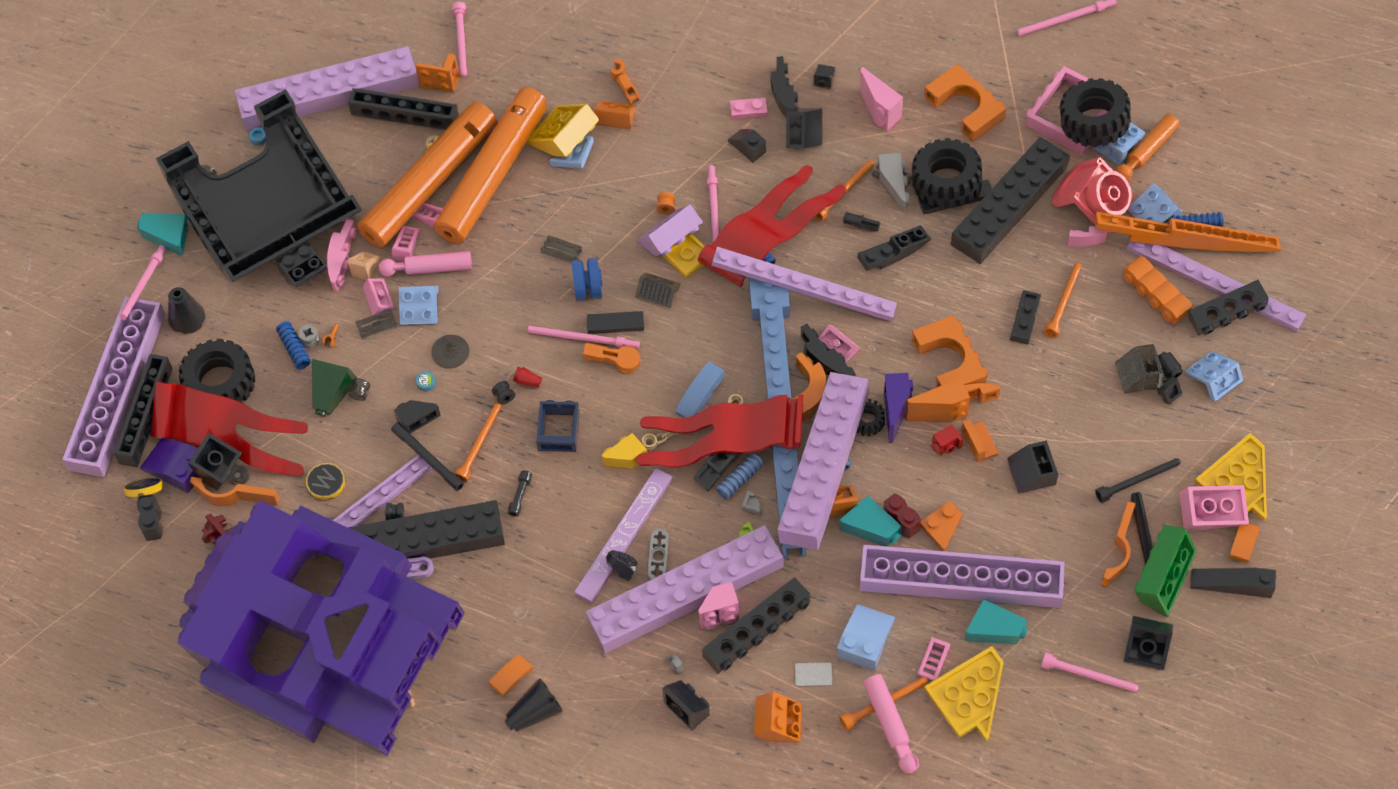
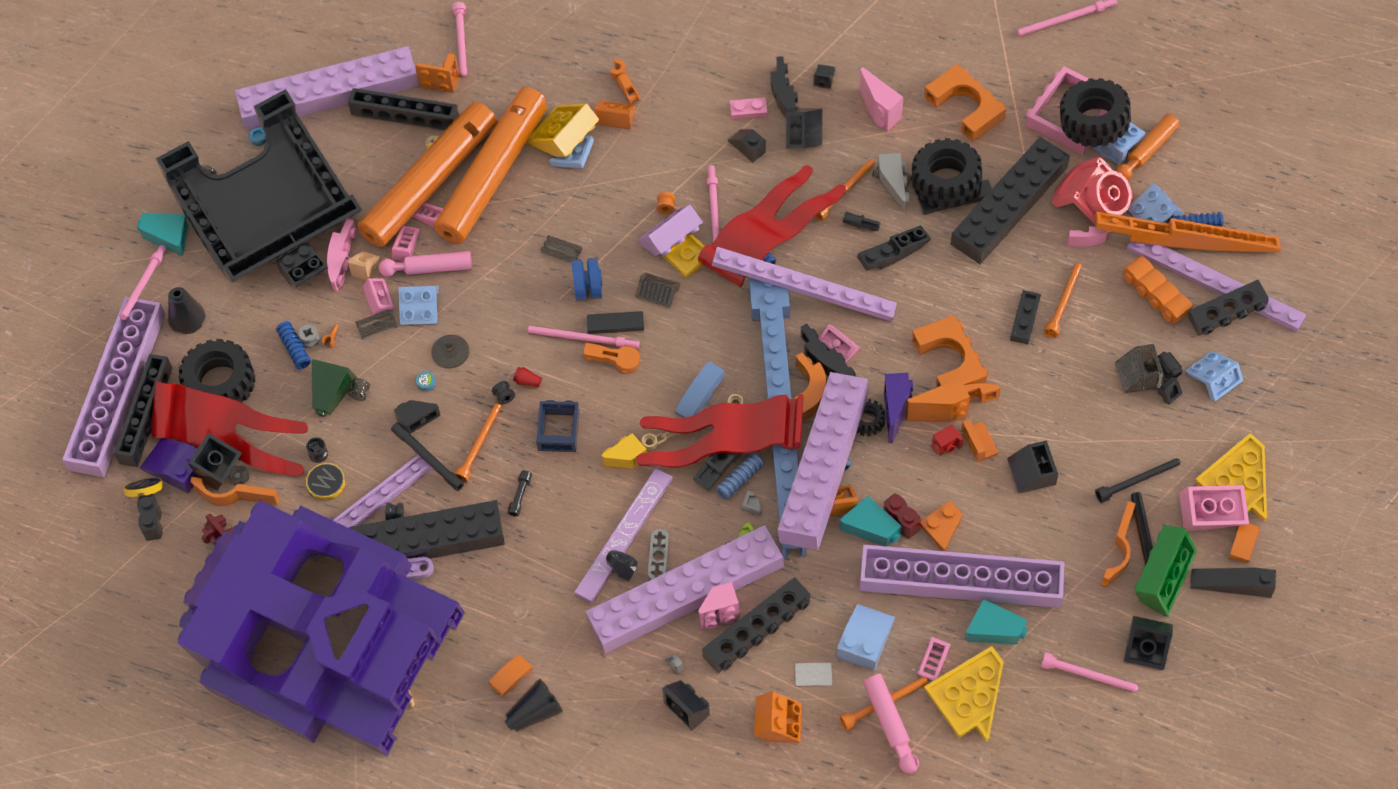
(313, 447): none -> black wheel

